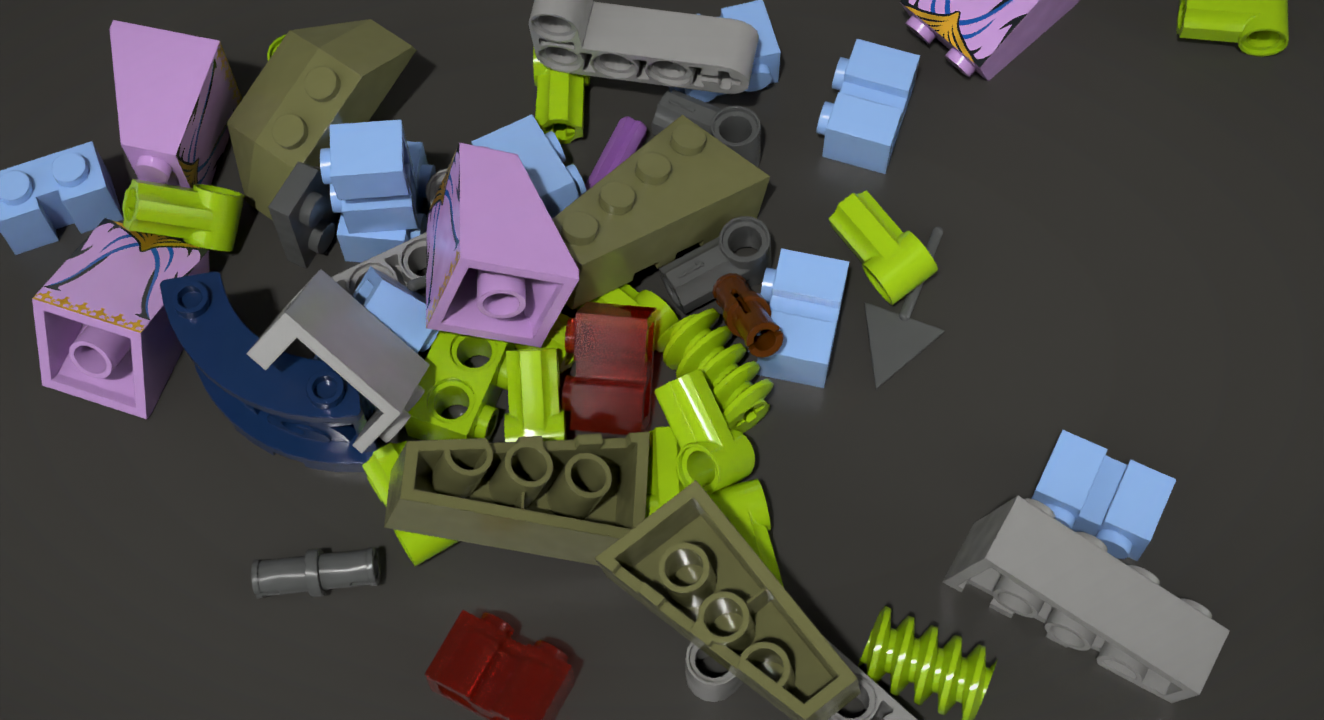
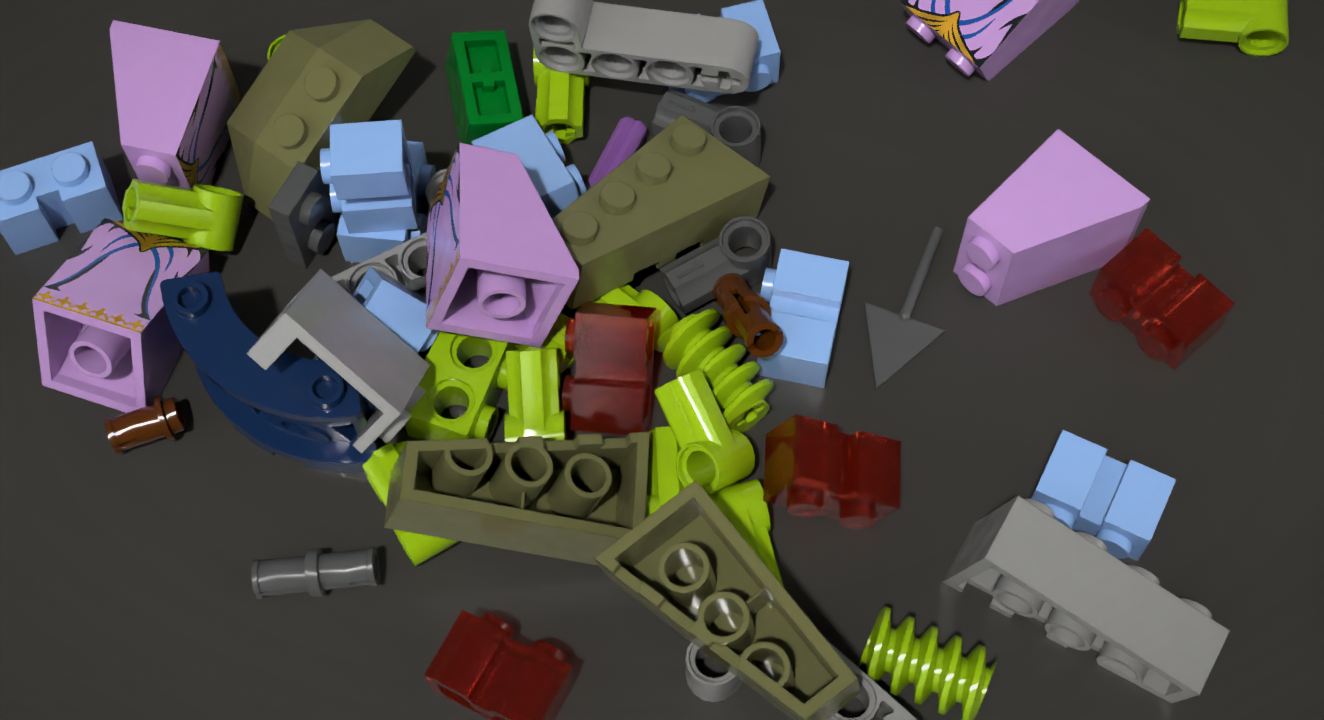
(146, 424): none -> reddish brown pin
(481, 83): none -> green hinge
(831, 472): none -> clear red brick
(869, 107): light blue brick -> none
(889, 258): lime piece -> none
(1048, 223): none -> lavender slope
(1160, 299): none -> clear red brick

